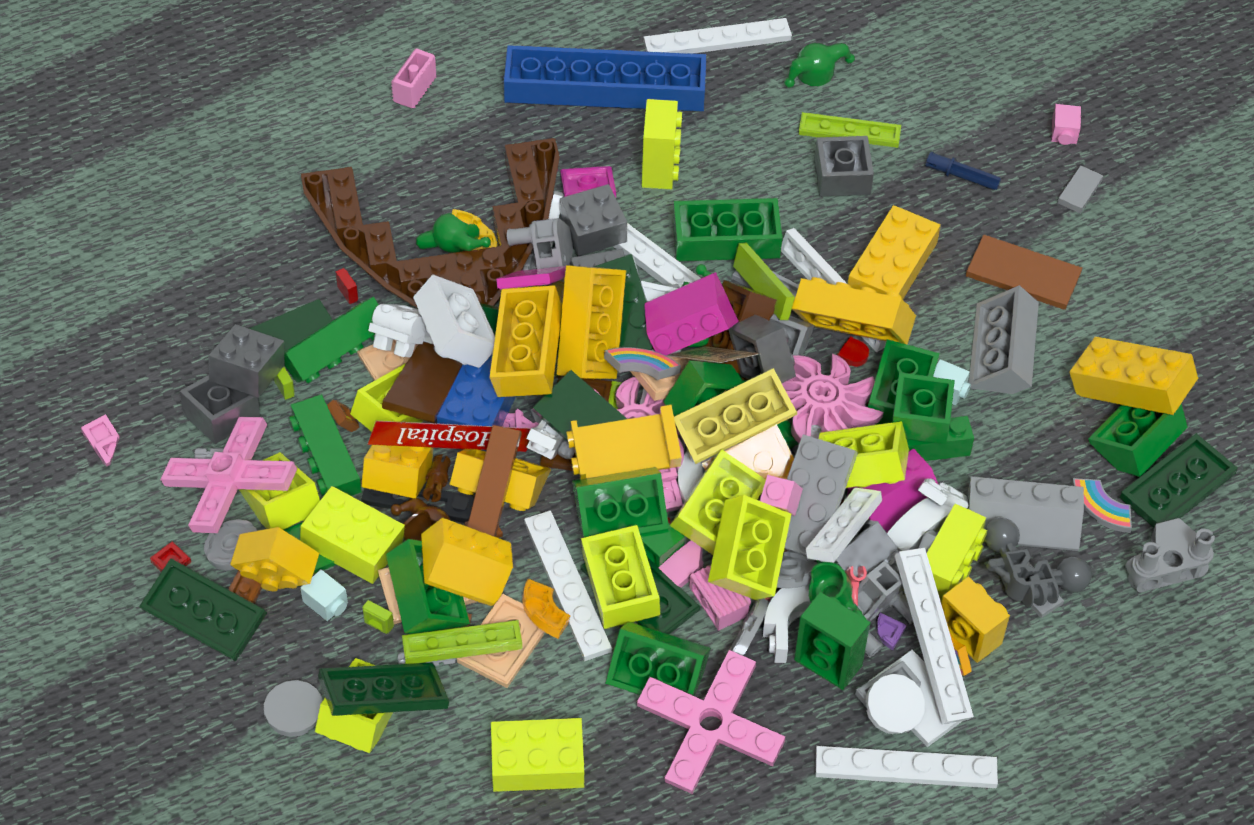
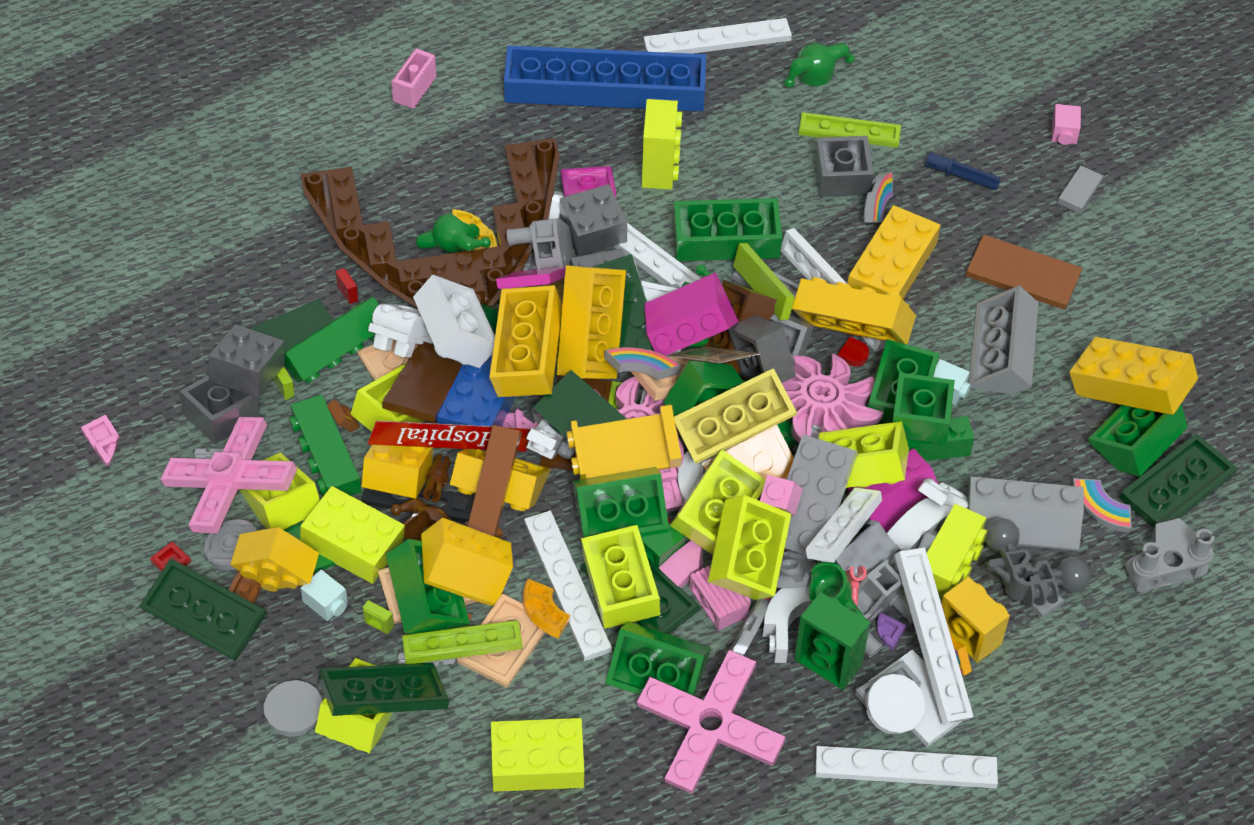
(878, 198): none -> tile

